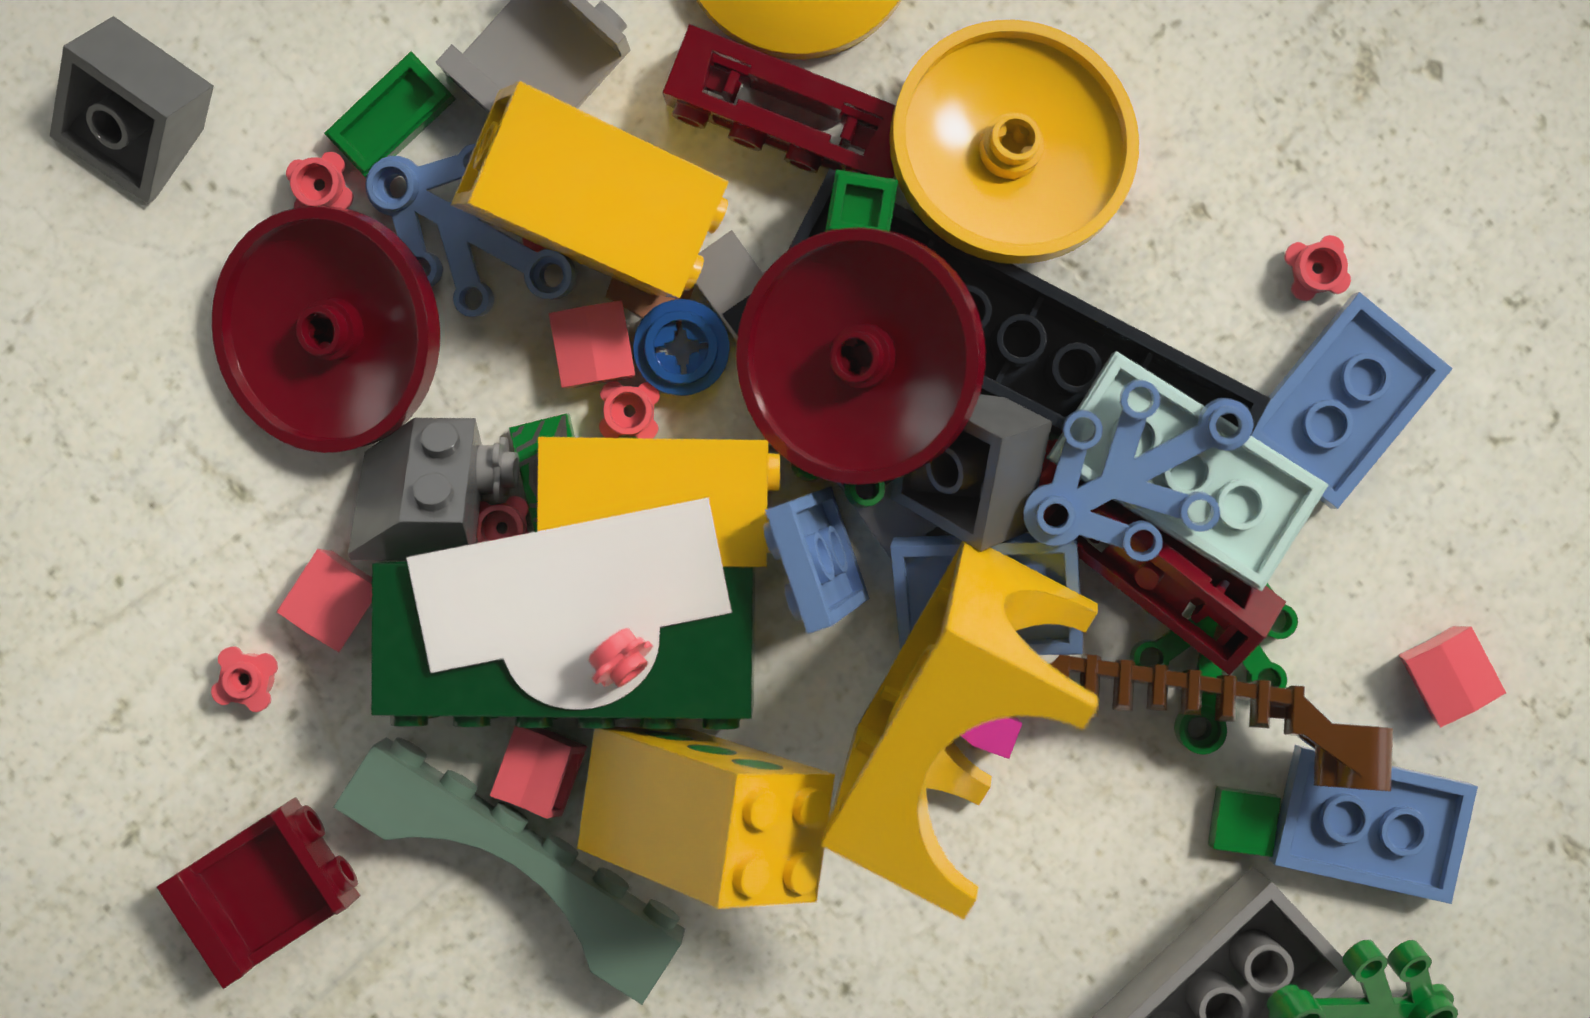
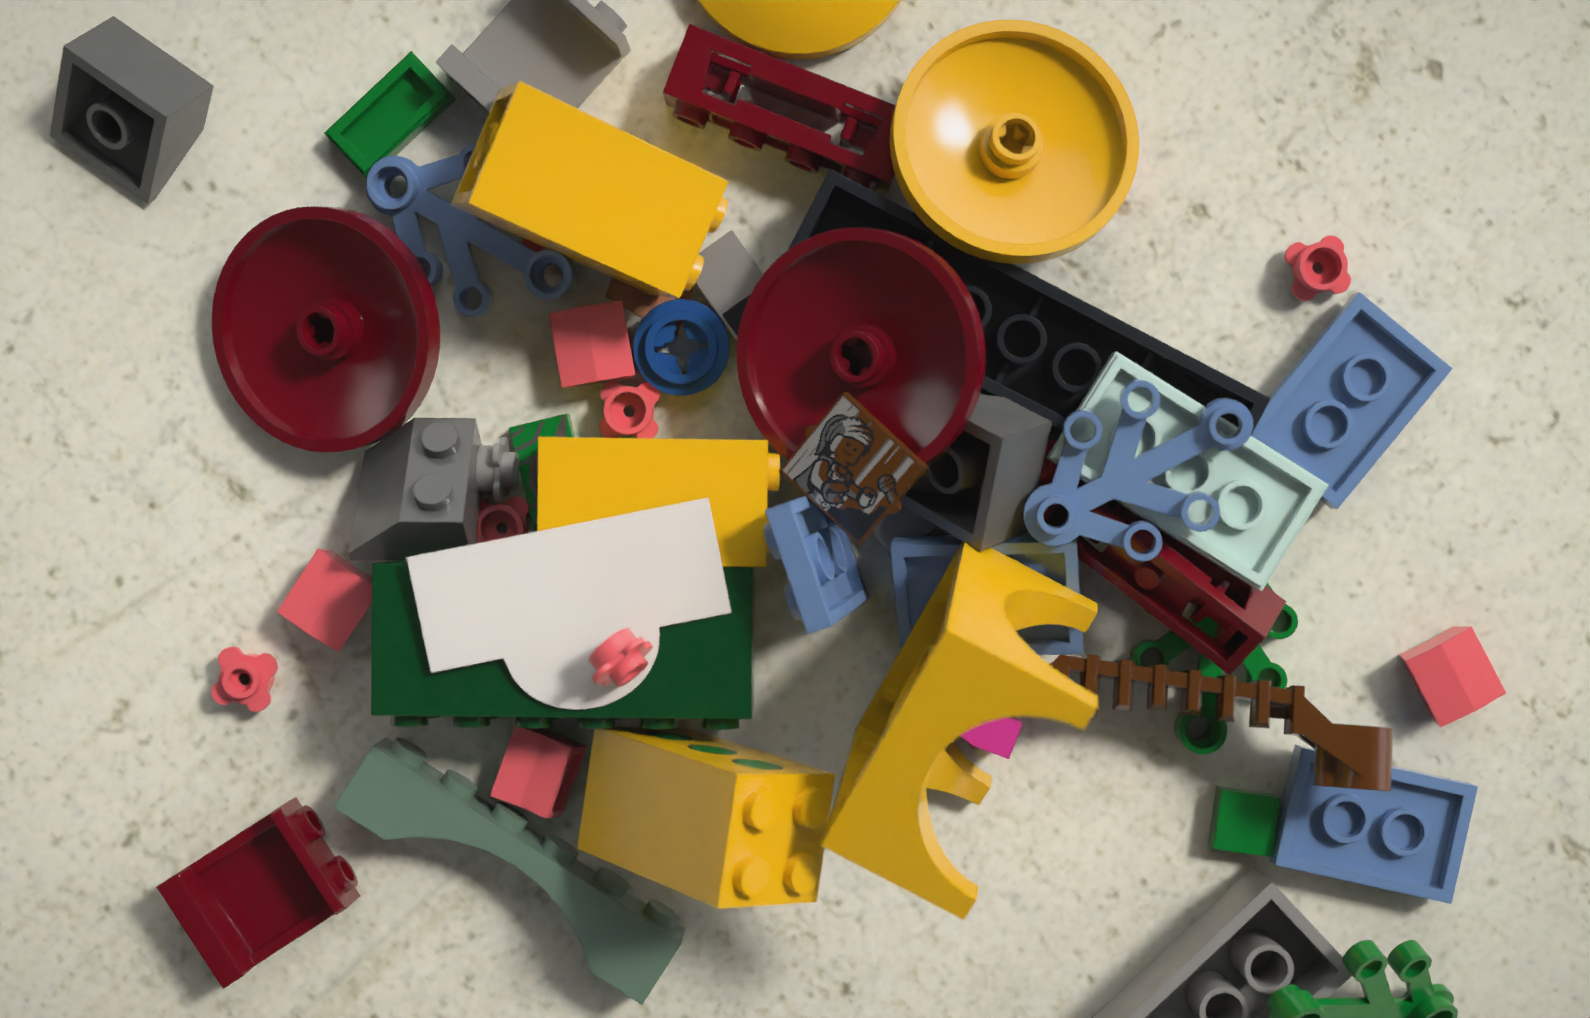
(328, 168): coral plate -> none
(853, 468): none -> piece
(861, 201): green tile -> none

